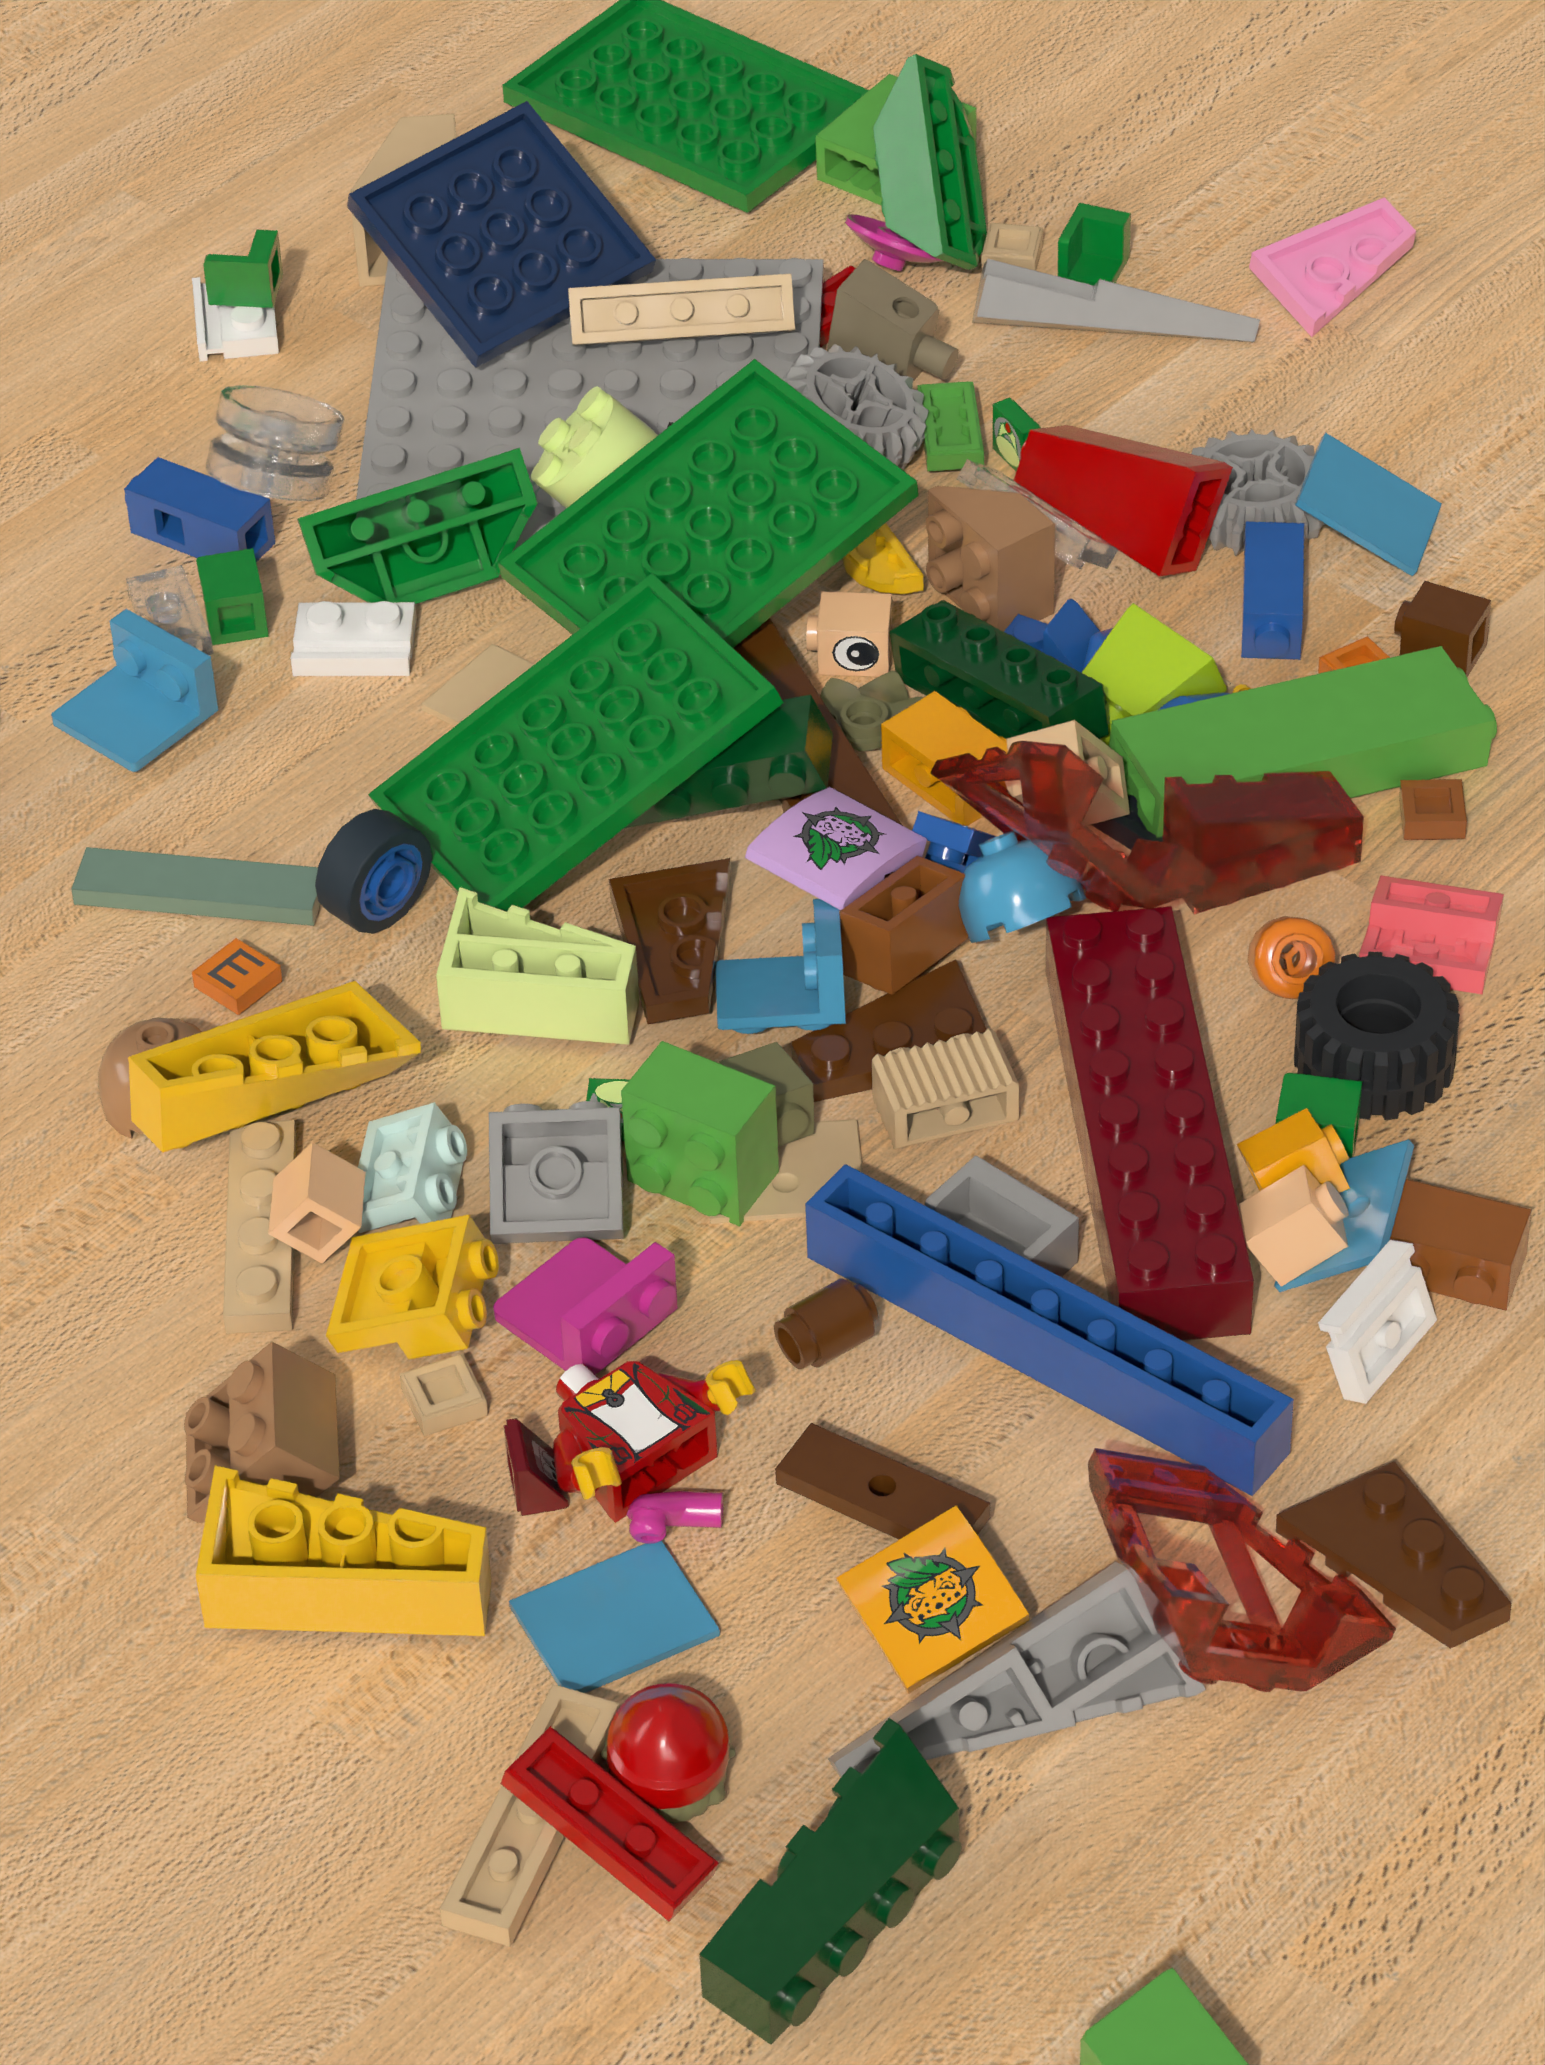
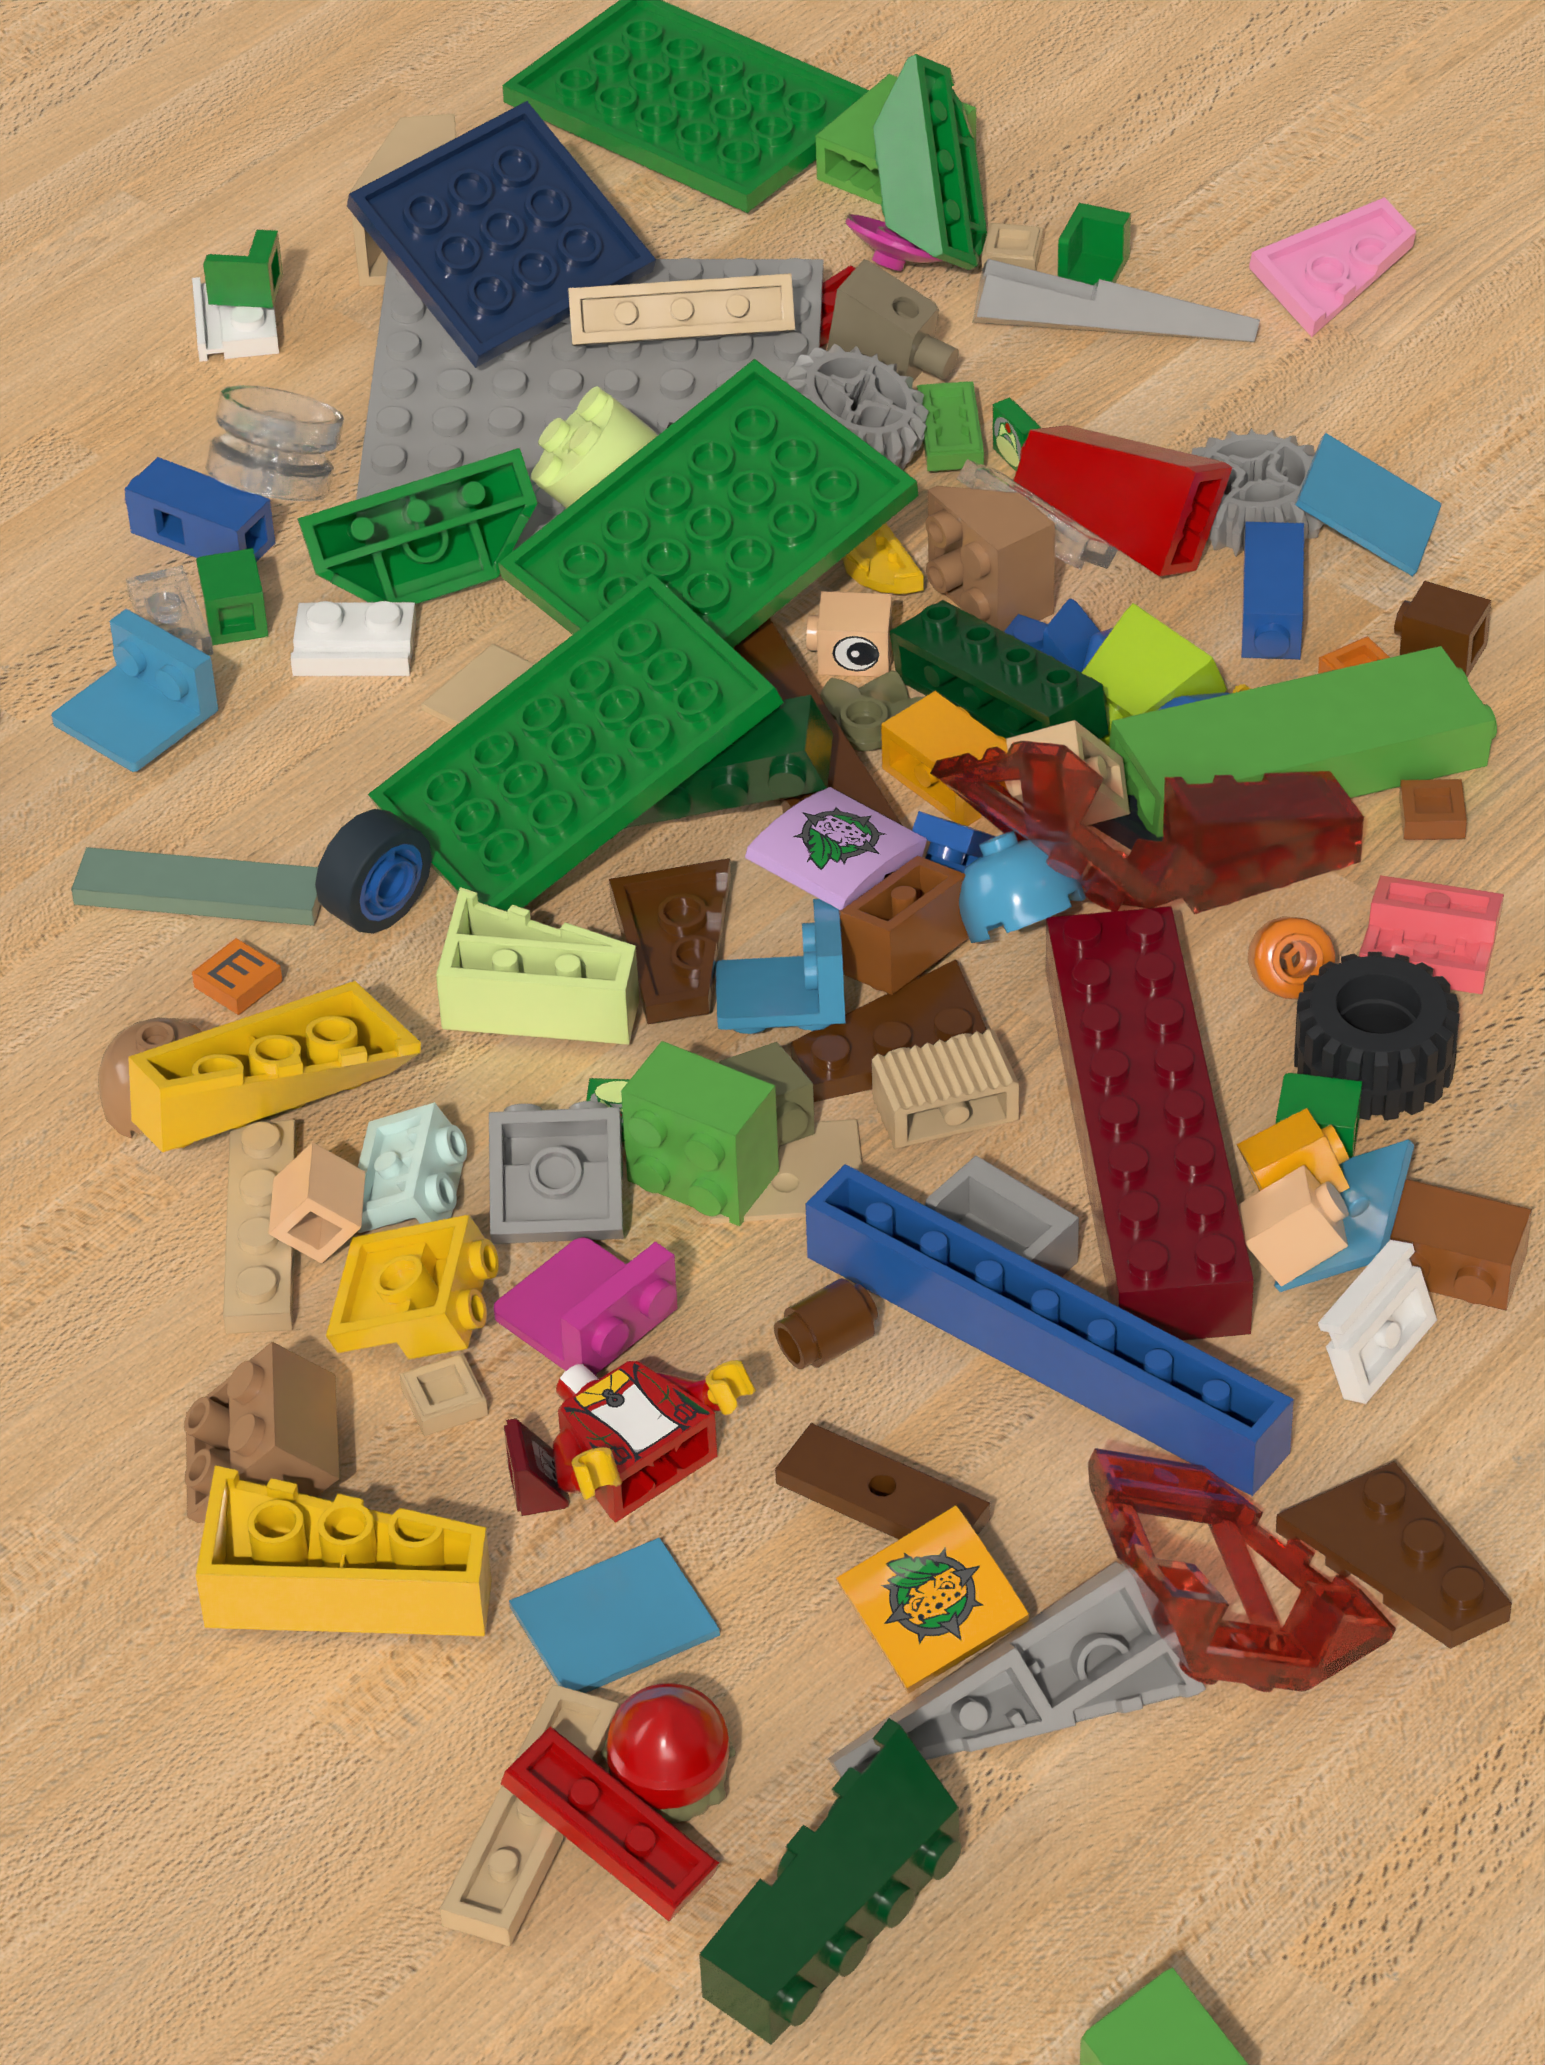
(679, 1508): dark pink arm -> none

